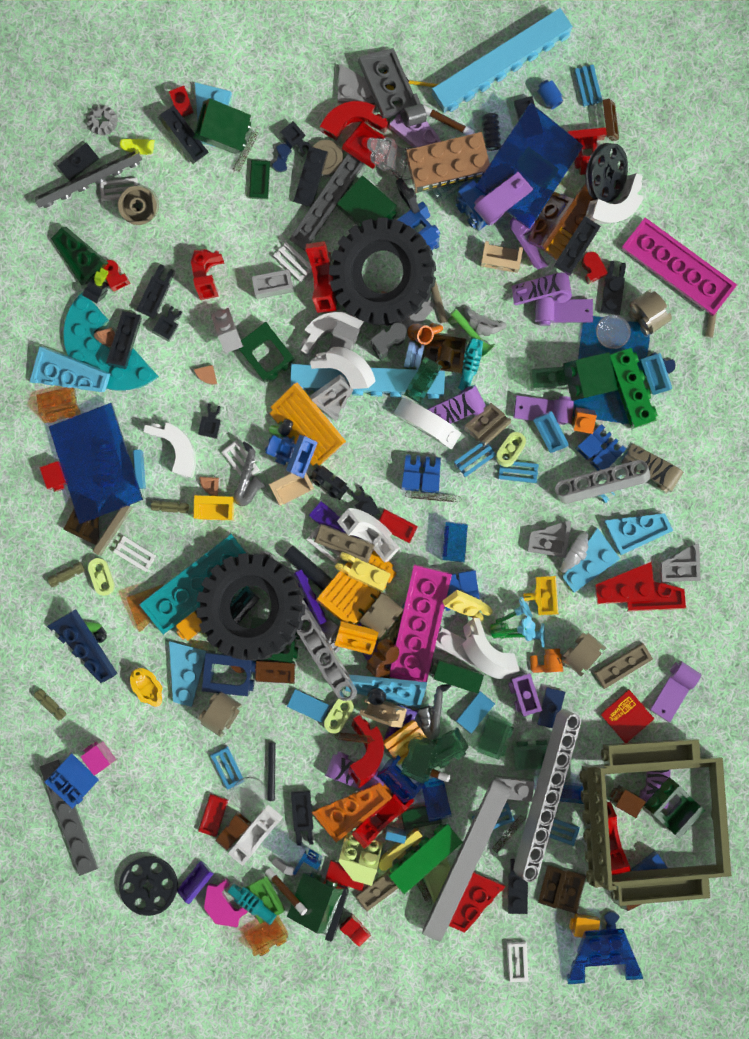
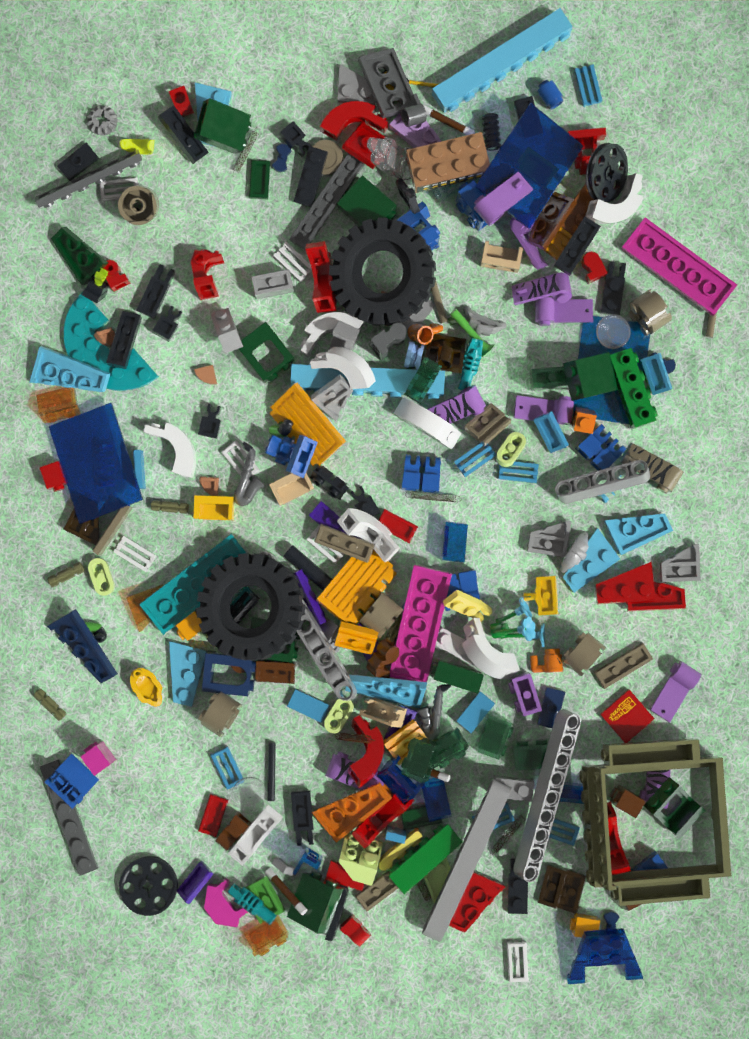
(364, 572): light yellow hinge -> none
(376, 696): black plate -> none
(610, 119): reddish brown tile -> none

